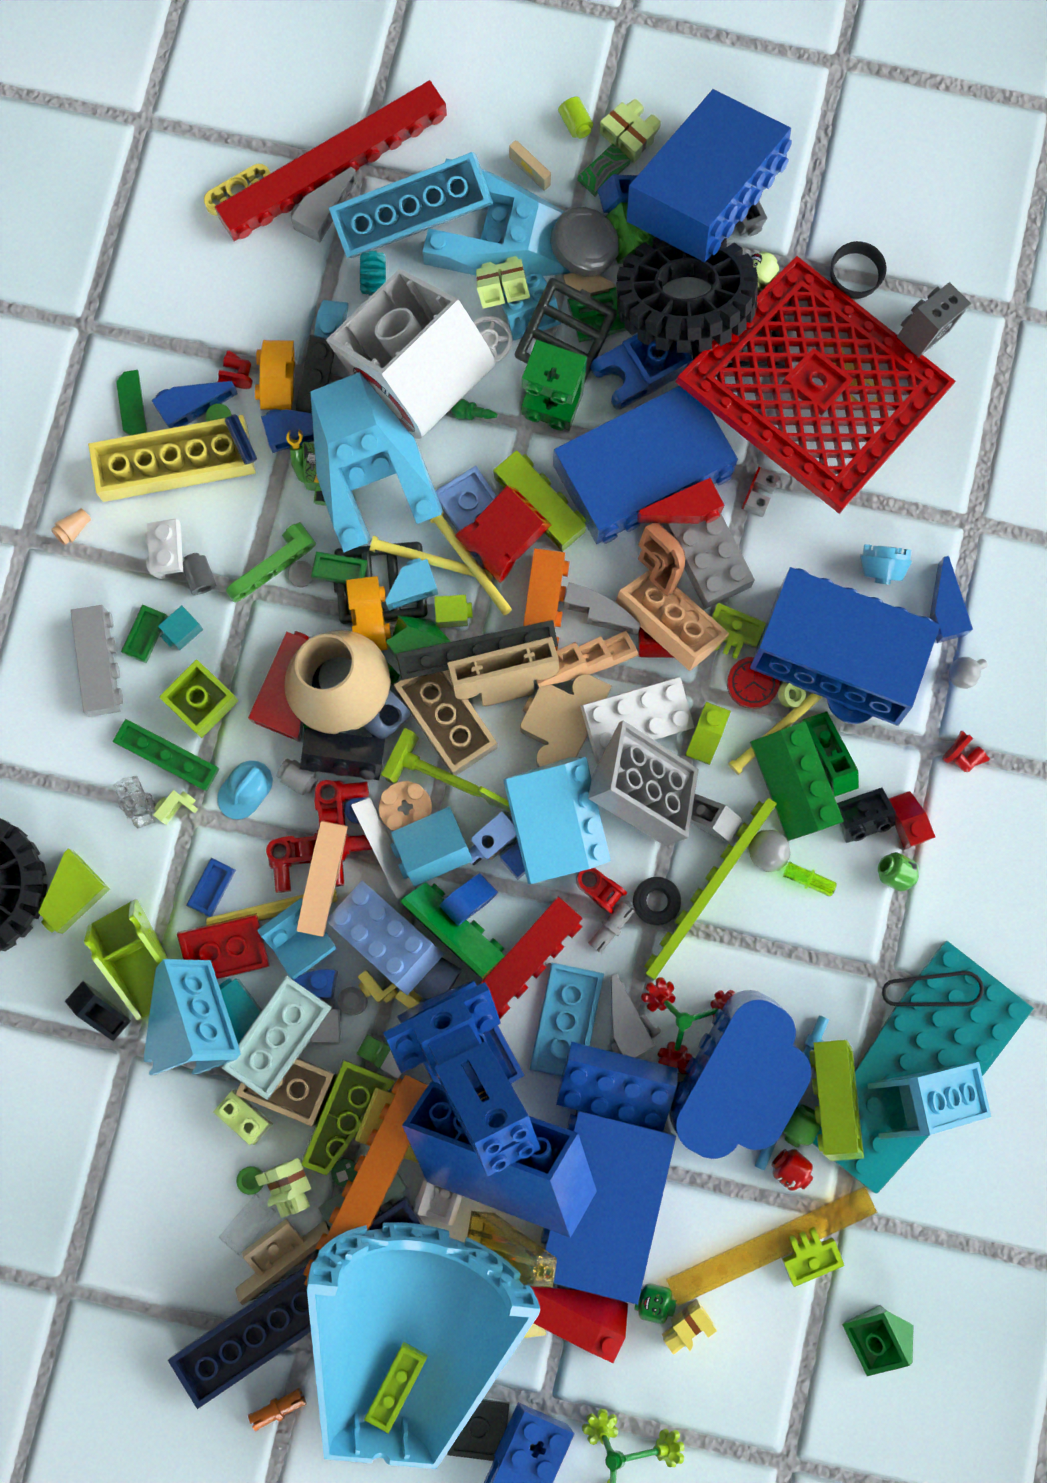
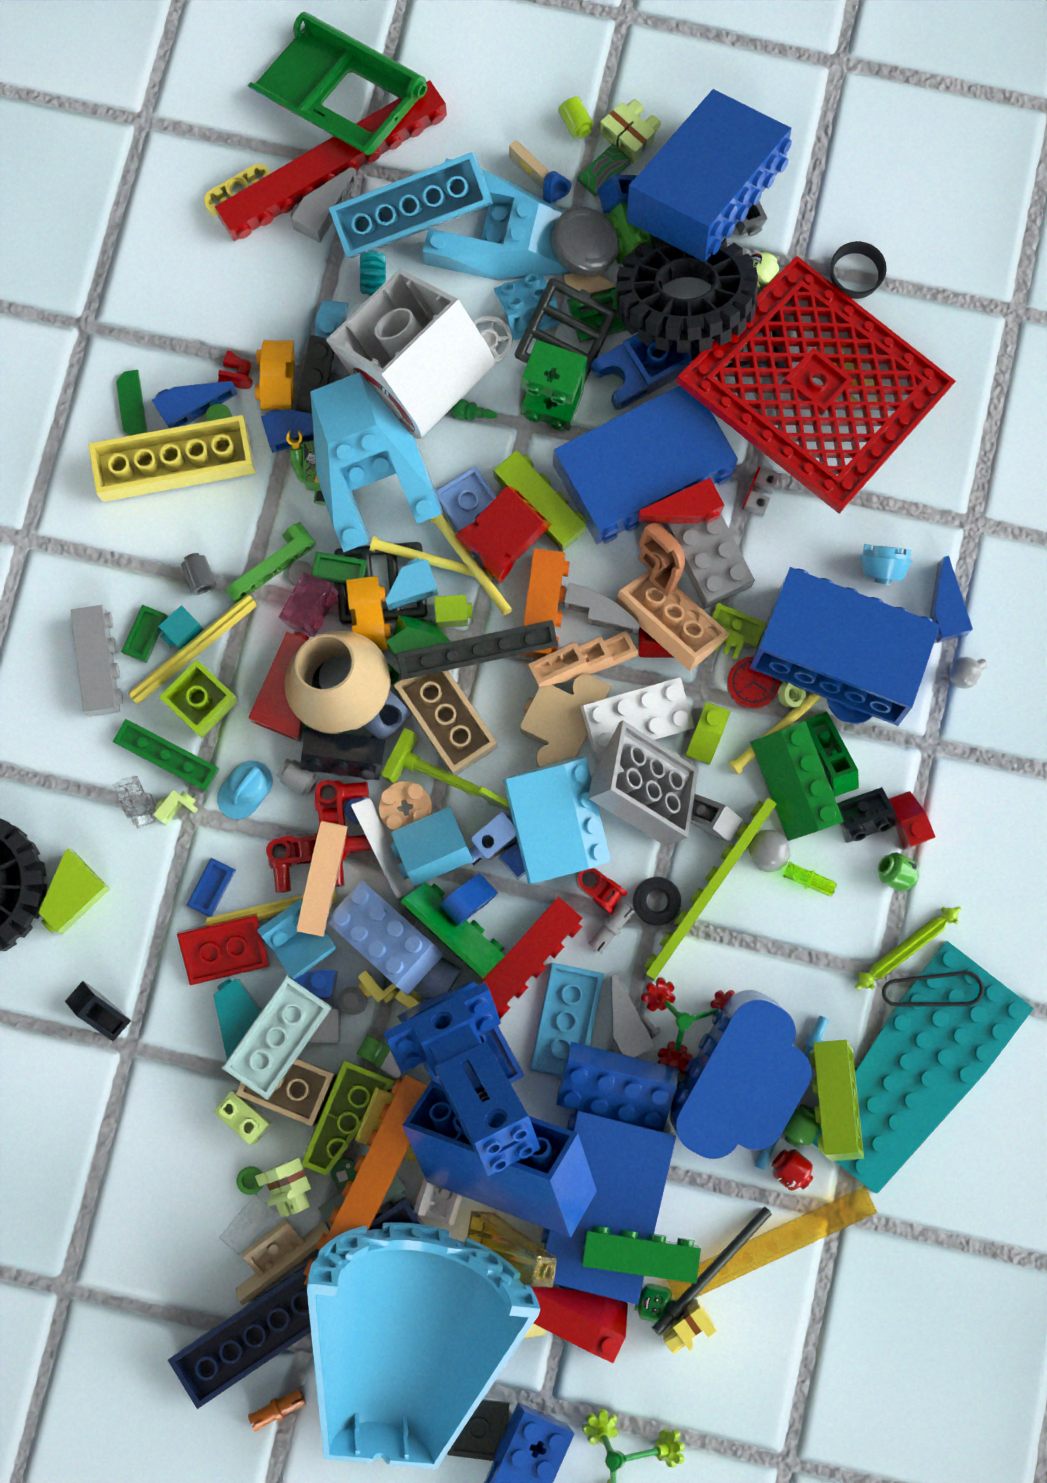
(69, 527): light nougat cone -> none
(127, 955): lime ladder -> none
(164, 547): white bracket -> none
(188, 1019): medium azure ladder -> none
(192, 649): none -> light yellow axle
(240, 439): dark blue axle -> none
(308, 604): none -> clear pink brick
(318, 63): none -> green piece
(395, 1387): lime tile -> none
(492, 278): yellowish green hips -> none
(504, 672): tan brick -> none
(555, 187): none -> blue tile
(641, 1255): none -> green brick
(676, 1309): none -> pearl dark grey bar
(811, 1258): lime hinge -> none
(880, 1340): green slope -> none
(908, 948): none -> lime wheel
(933, 318): dark grey piece -> none
(938, 1099): medium azure ladder -> none
(975, 758): red piece -> none

